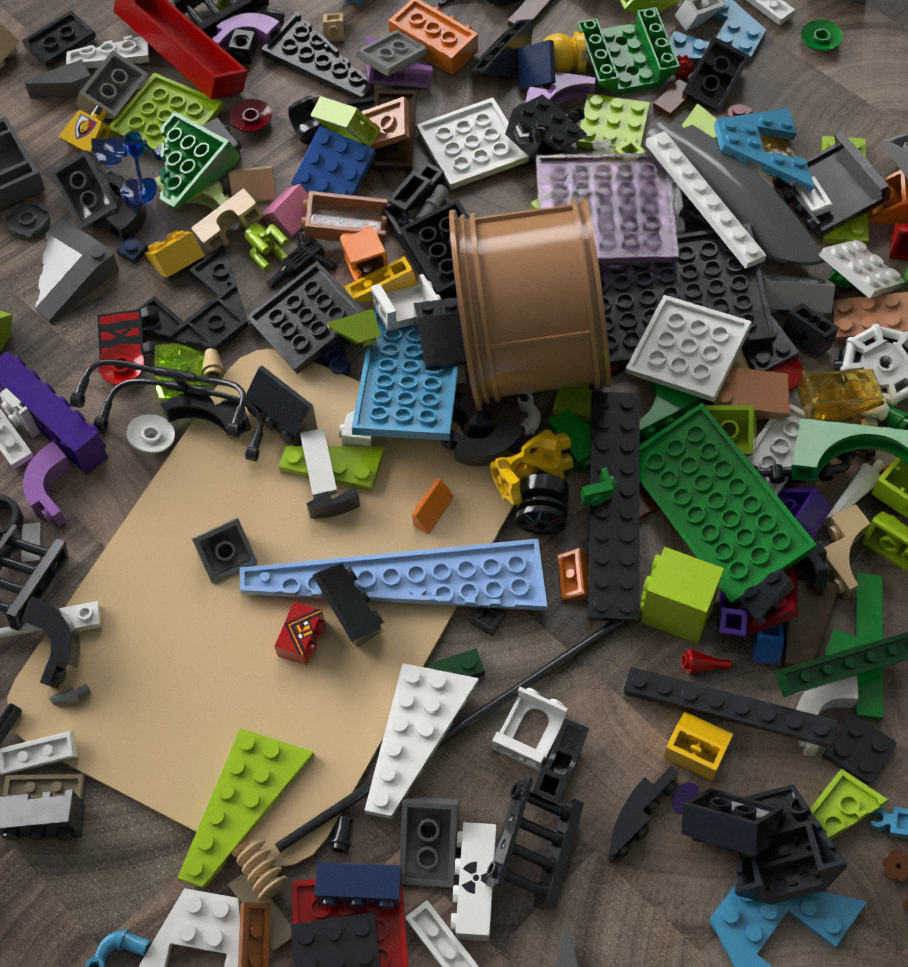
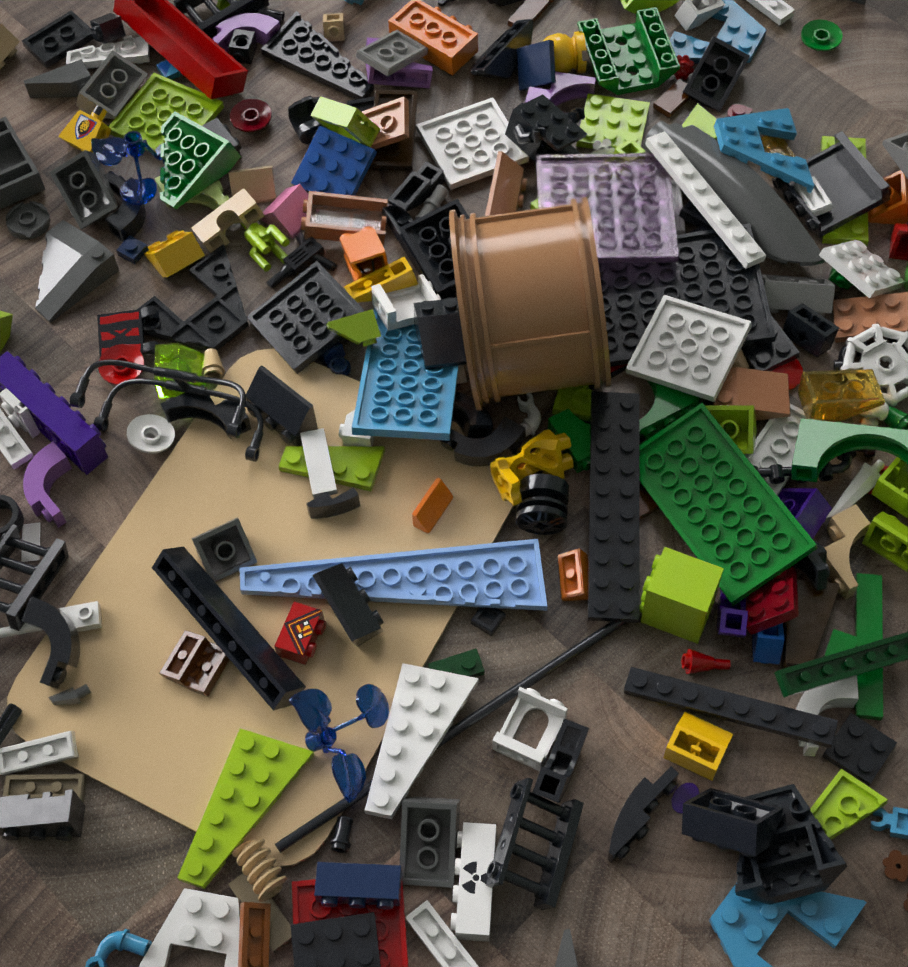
(107, 28): none -> black brick
(168, 70): none -> tile
(195, 663): none -> reddish brown slope
(228, 627): none -> black brick
(315, 707): none -> clear blue plant
(506, 186): none -> nougat slope
(599, 492): green bracket -> none
(766, 594): black wing -> none

